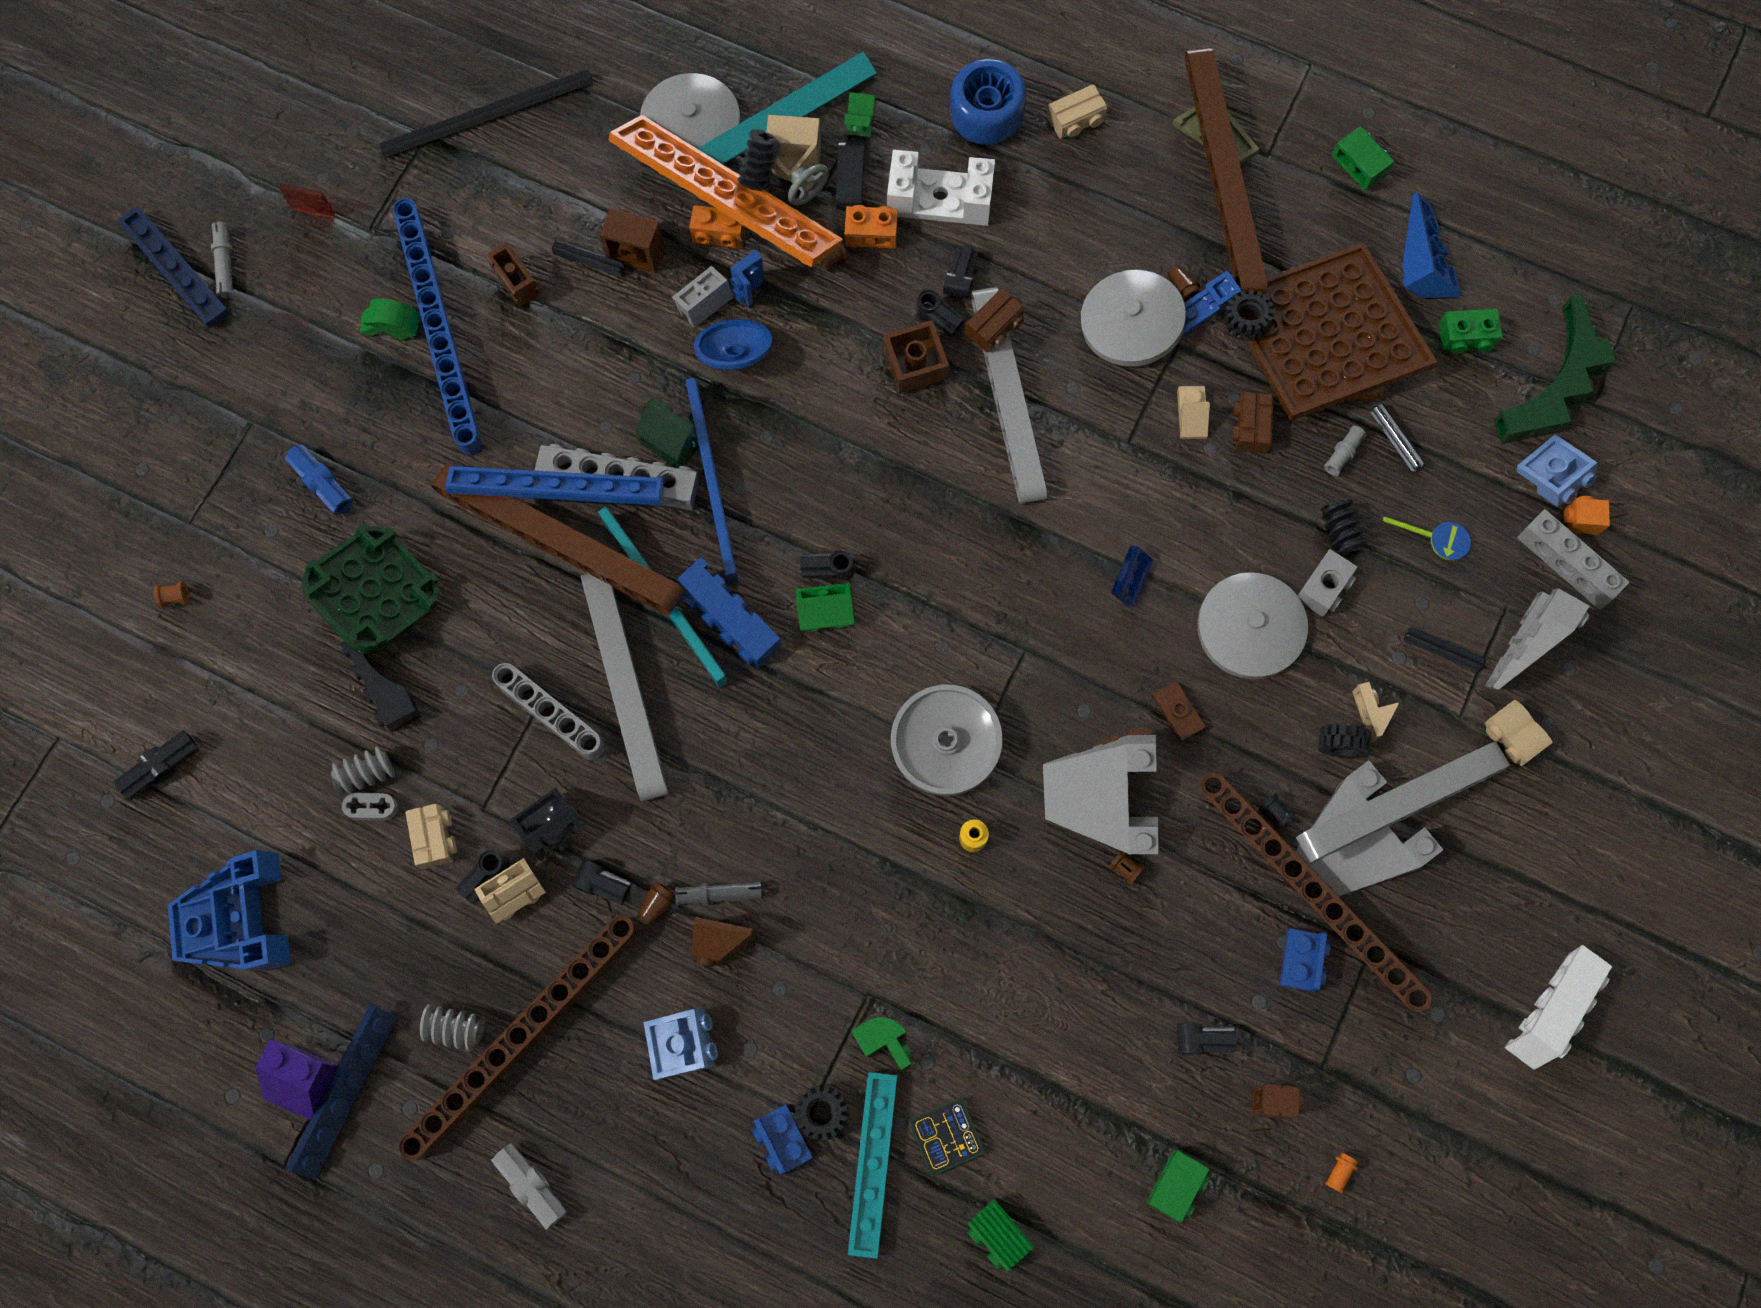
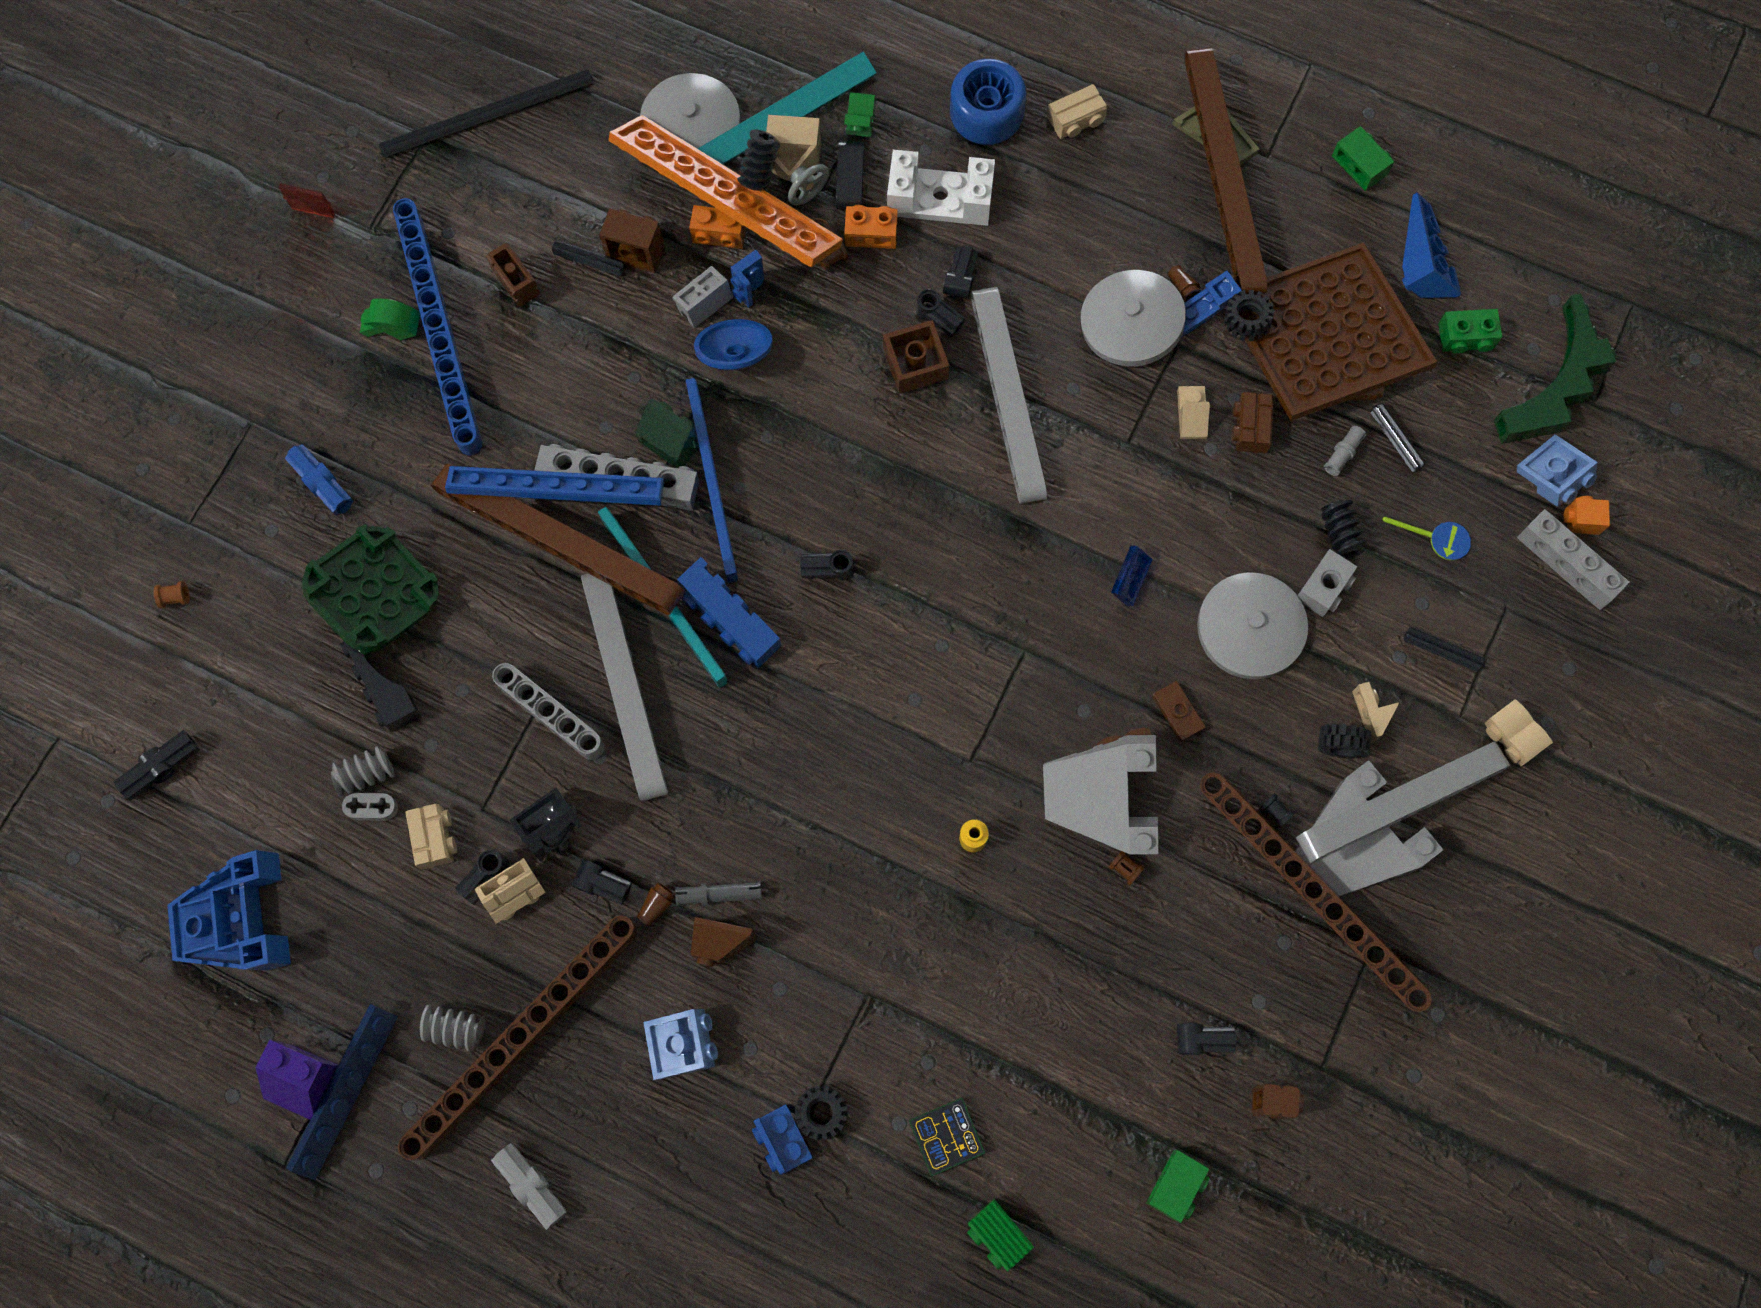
(173, 267): dark blue plate -> none
(222, 249): light grey pin -> none
(824, 607): green brick -> none
(872, 1165): teal plate -> none
(883, 1032): green brick -> none
(946, 740): light grey dish -> none
(995, 320): reddish brown brick -> none
(1304, 960): blue bracket -> none
(1341, 1172): orange pin -> none
(1543, 626): light grey wedge -> none
(1561, 1009): white wedge -> none

